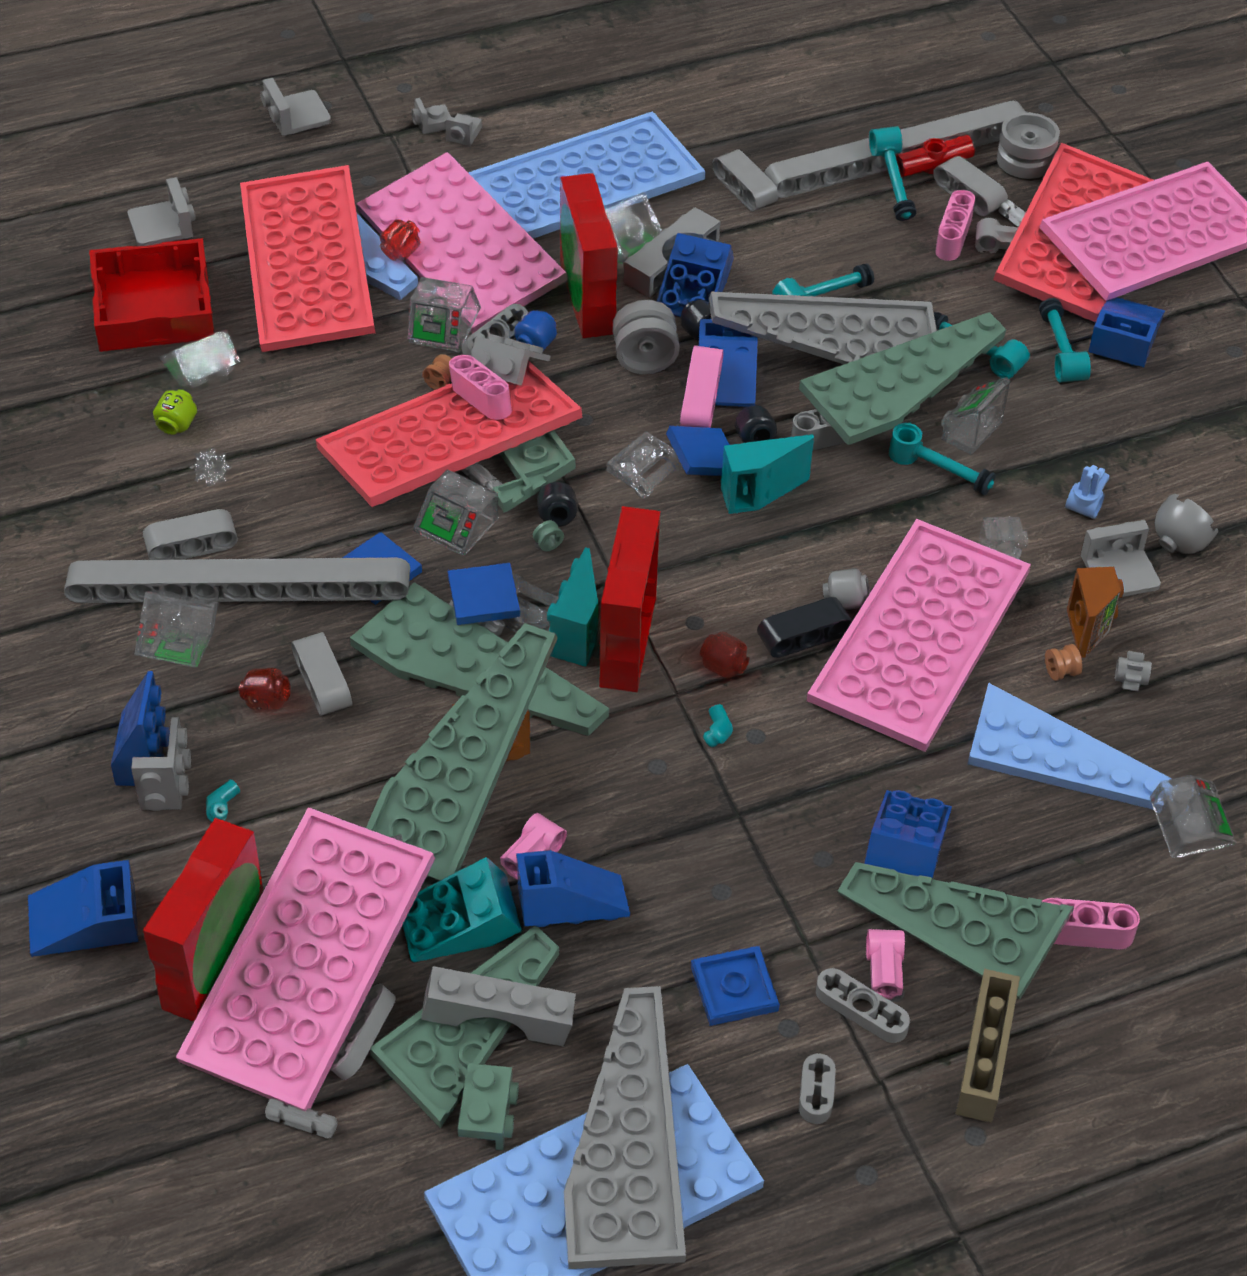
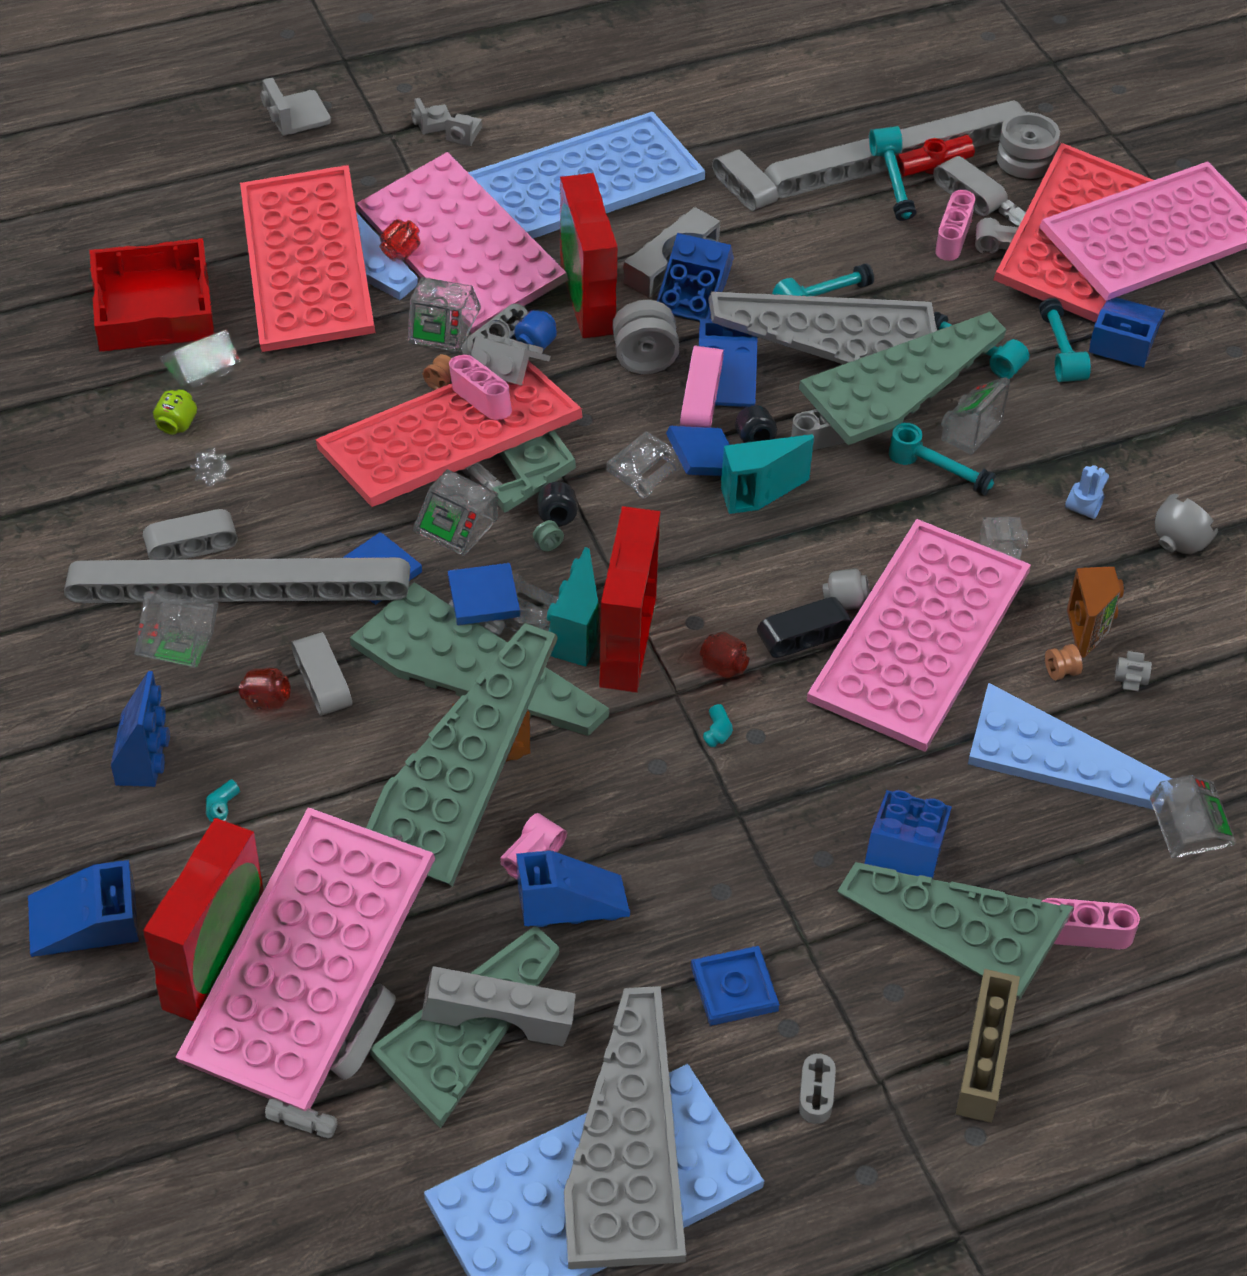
(162, 780): light grey bracket -> none
(164, 220): light grey bracket -> none
(461, 913): teal slope -> none
(487, 1103): sand green bracket -> none
(632, 224): clear slope -> none
(692, 314): black head -> none
(867, 1020): light grey beam -> none
(886, 954): bright pink piece -> none
(1124, 549): light grey bracket -> none

